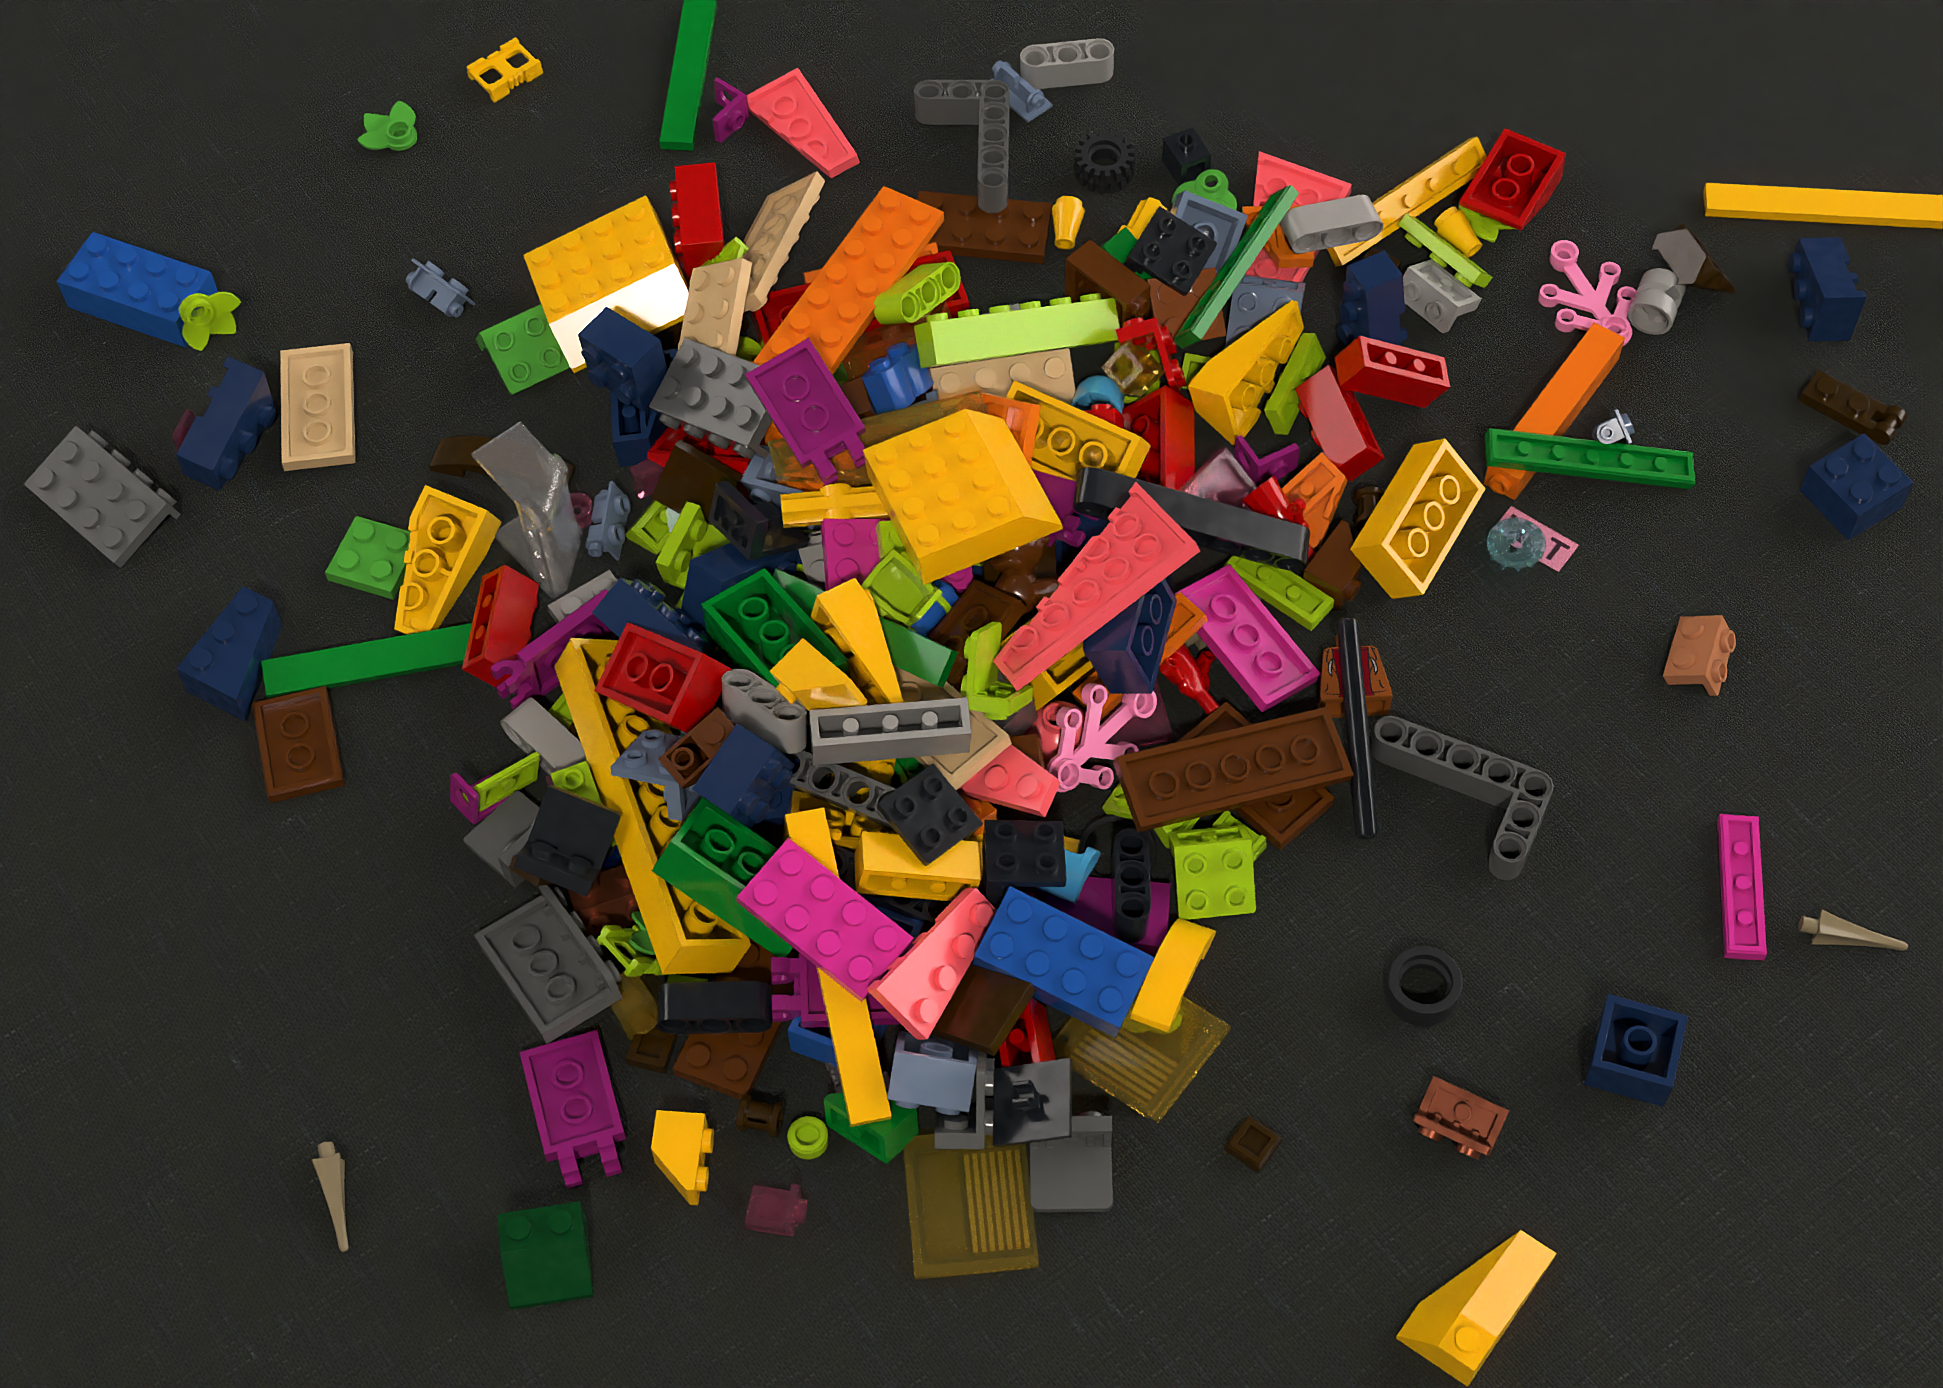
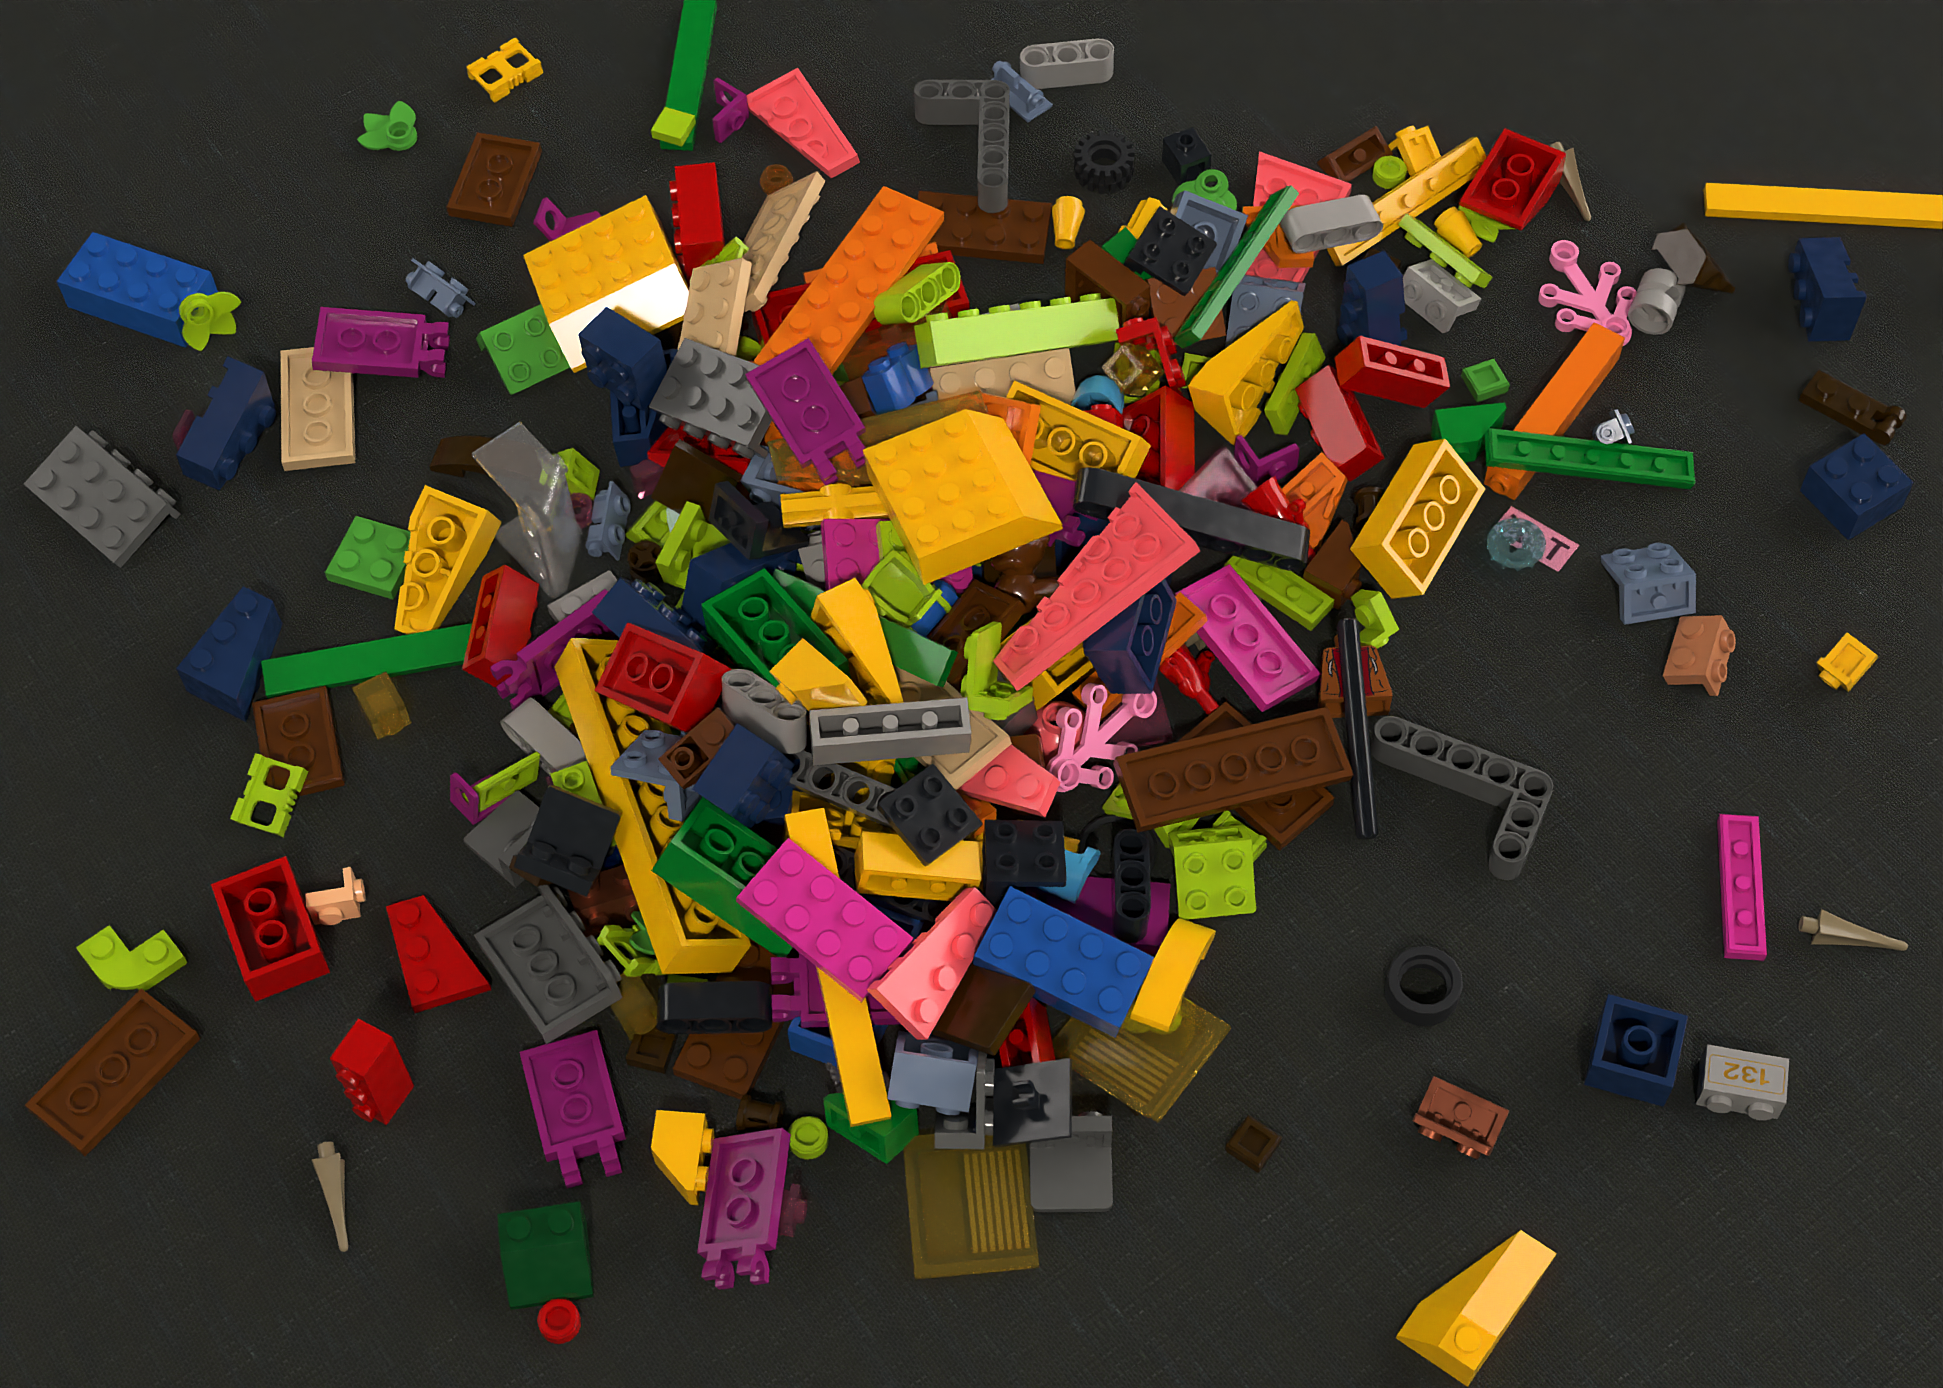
(112, 1072): none -> reddish brown plate
(133, 969): none -> lime plate
(258, 791): none -> lime piece
(270, 928): none -> red brick
(337, 904): none -> light nougat bracket
(371, 1072): none -> red brick
(379, 343): none -> magenta tile
(381, 705): none -> clear yellow brick
(431, 957): none -> red wing
(494, 179): none -> reddish brown plate
(559, 1321): none -> red tile
(562, 224): none -> magenta bracket
(581, 474): none -> lime bracket
(642, 555): none -> dark brown wheel
(673, 126): none -> lime tile
(743, 1205): none -> magenta tile
(775, 178): none -> clear orange plate
(1355, 156): none -> reddish brown slope
(1375, 616): none -> lime bracket
(1389, 172): none -> lime tile
(1416, 148): none -> yellow bracket
(1467, 426): none -> green slope
(1485, 380): none -> bright green tile
(1571, 181): none -> dark tan piece
(1652, 583): none -> sand blue bracket
(1742, 1082): none -> light grey brick
(1845, 663): none -> yellow bracket

